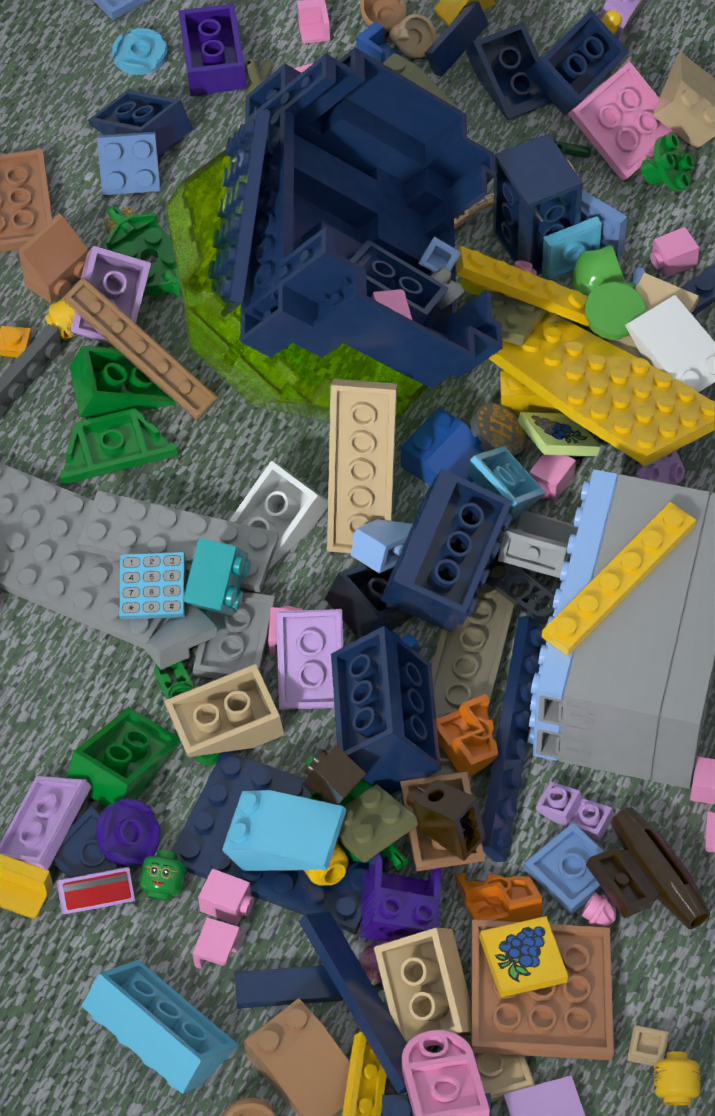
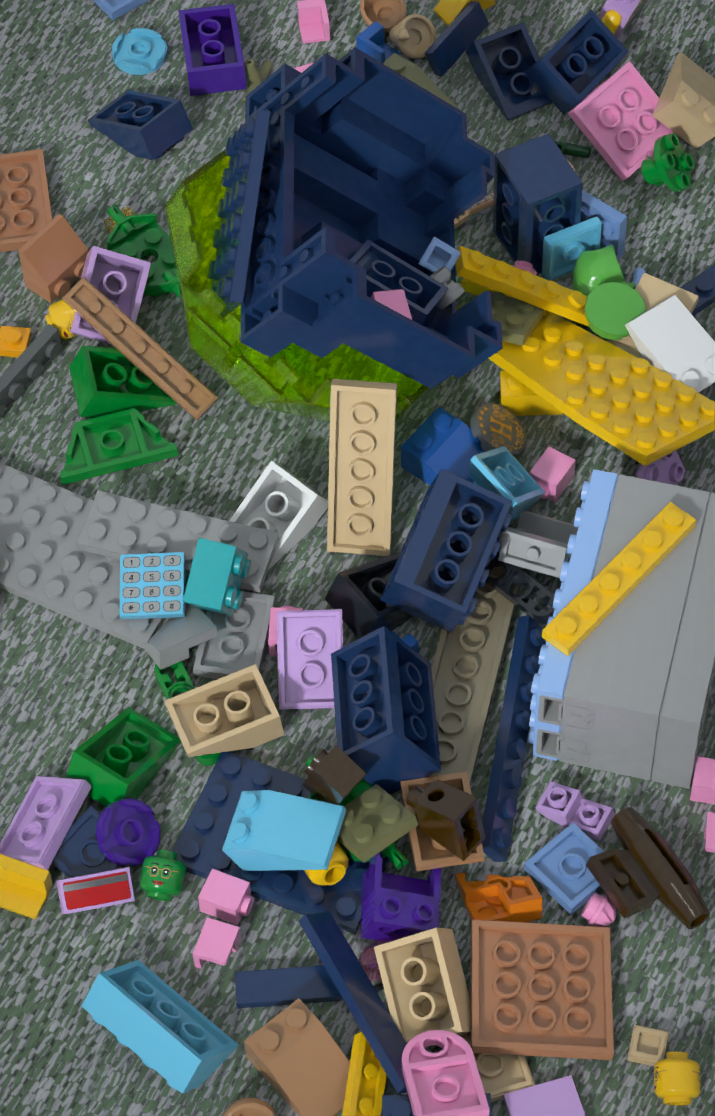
(128, 163): medium blue plate -> none
(379, 543): light blue slope -> none
(468, 736): orange slope -> none
(523, 956): yellow tile -> none
(558, 434): yellowish green tile -> none
(674, 252): bright pink brick -> none

